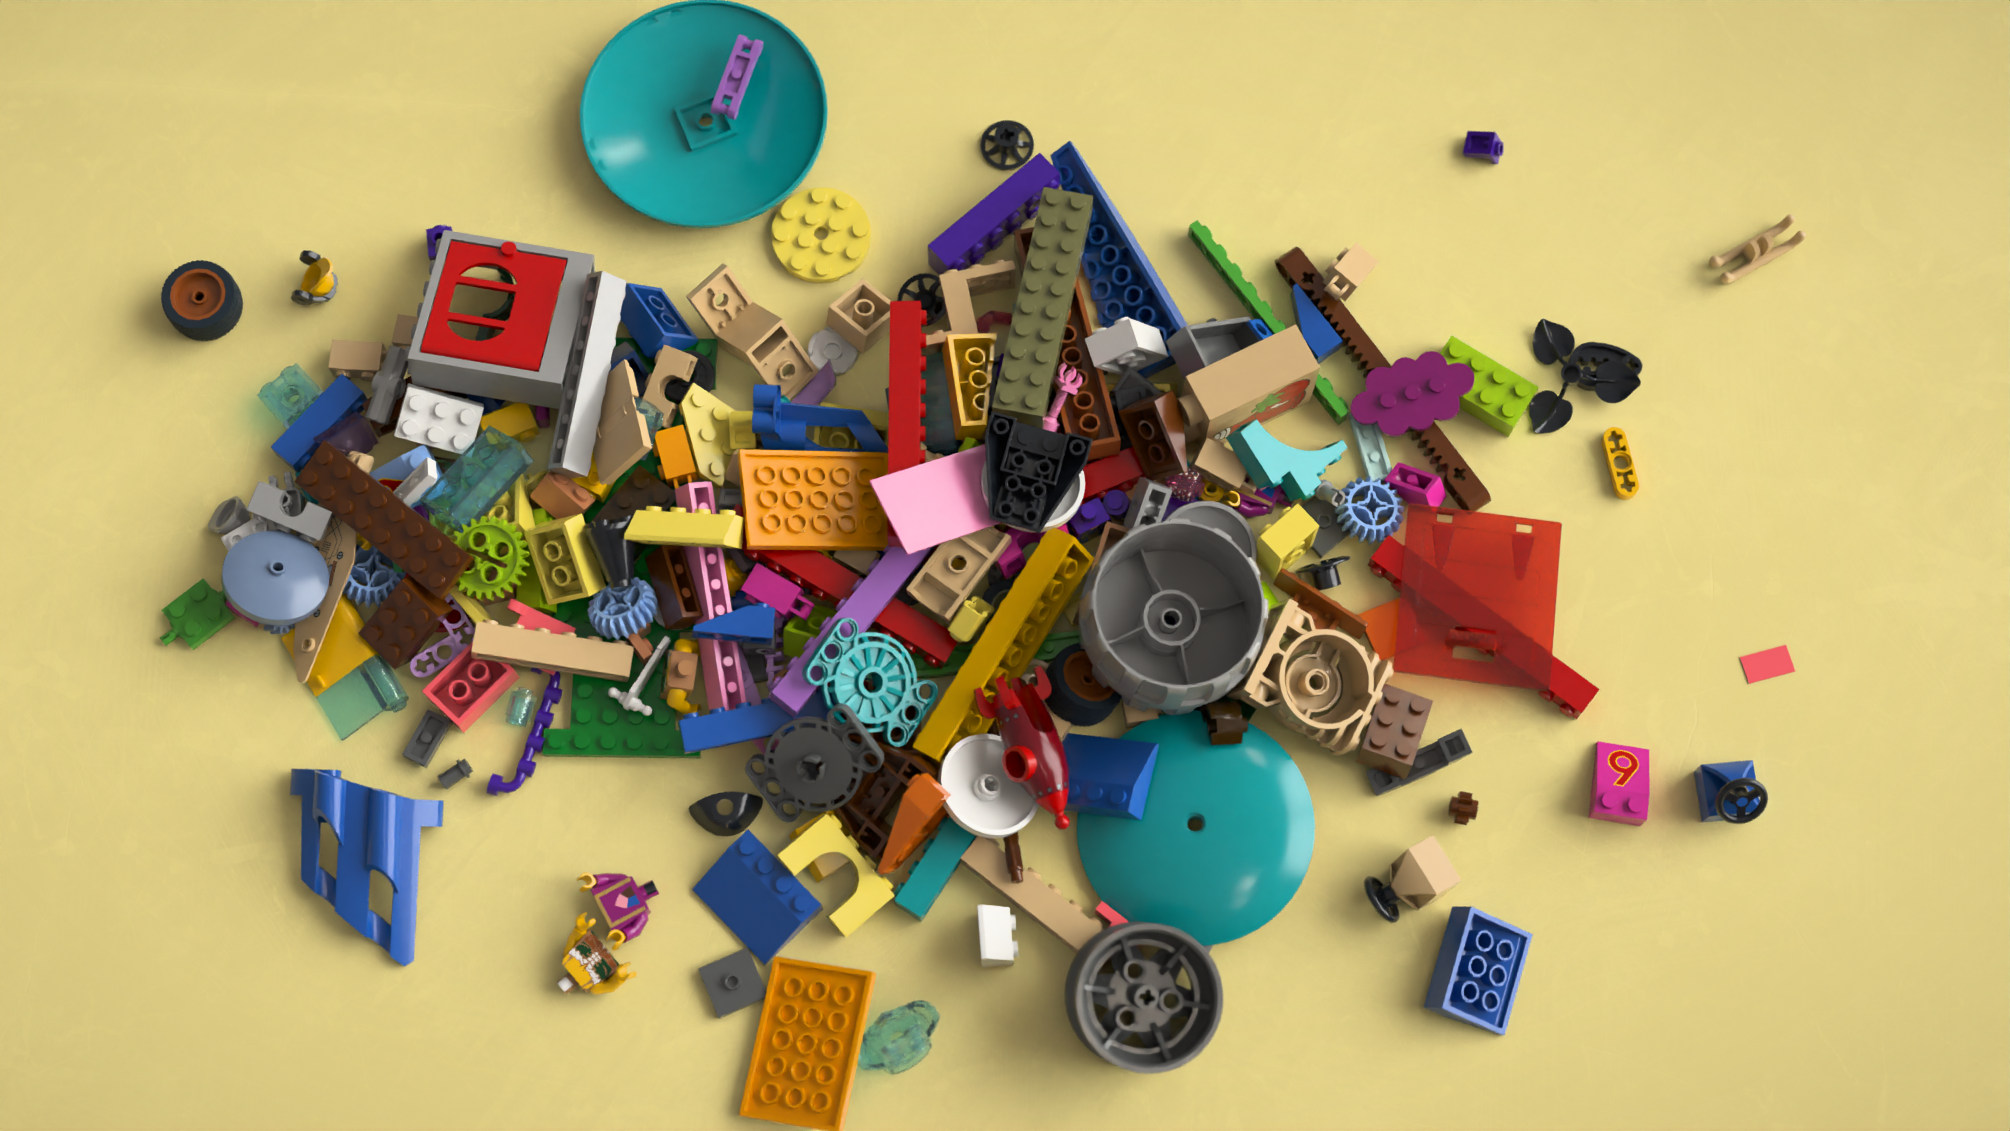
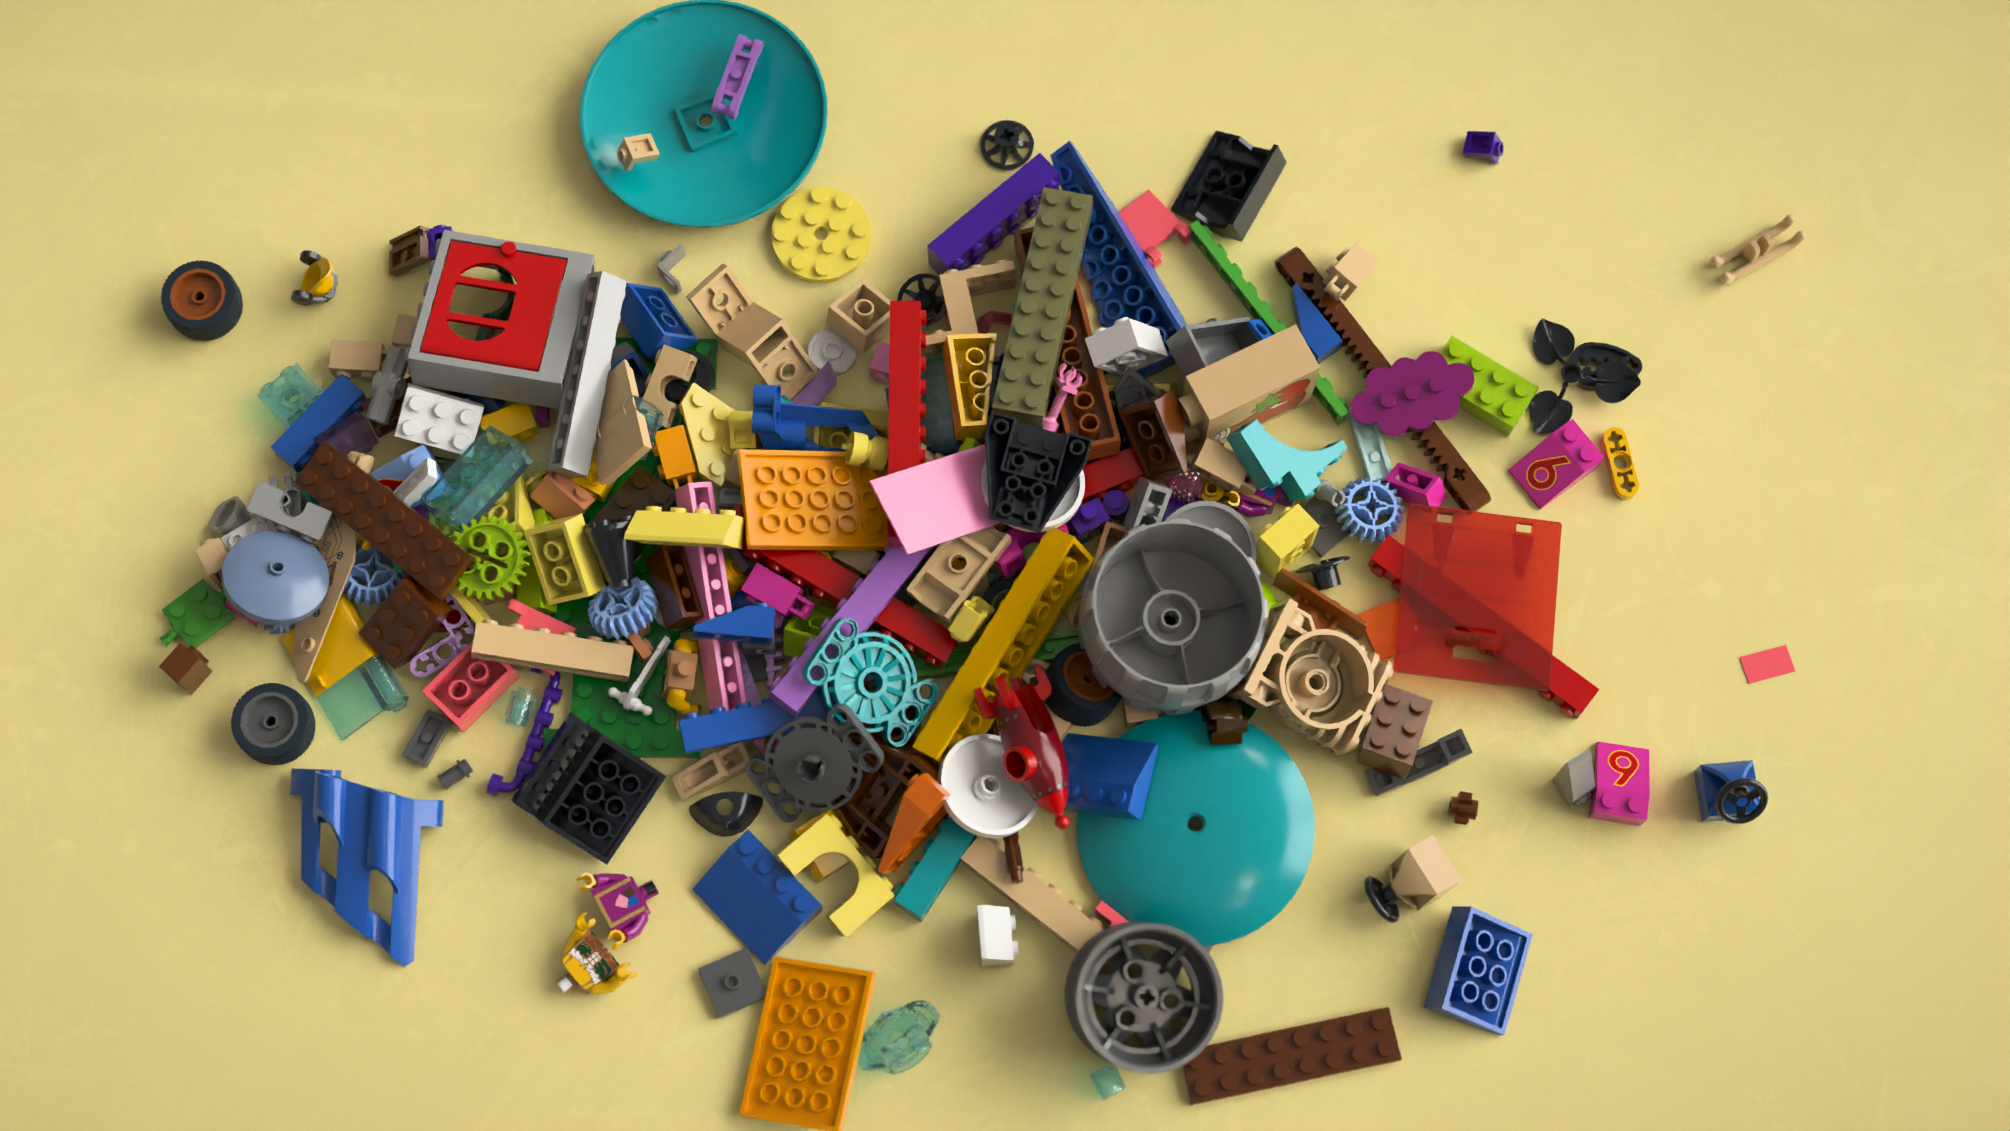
(186, 667): none -> reddish brown brick
(212, 556): none -> tan brick
(276, 706): none -> wheel
(408, 251): none -> reddish brown plate
(588, 788): none -> black slope
(637, 150): none -> tan bracket
(667, 262): none -> light grey bracket
(713, 770): none -> tan slope
(861, 450): none -> light yellow wheel
(880, 363): none -> bright pink brick
(1108, 1081): none -> clear light blue slope
(1153, 224): none -> coral flag
(1229, 185): none -> black piece
(1292, 1056): none -> reddish brown plate
(1556, 464): none -> dark pink slope
(1576, 779): none -> light grey slope

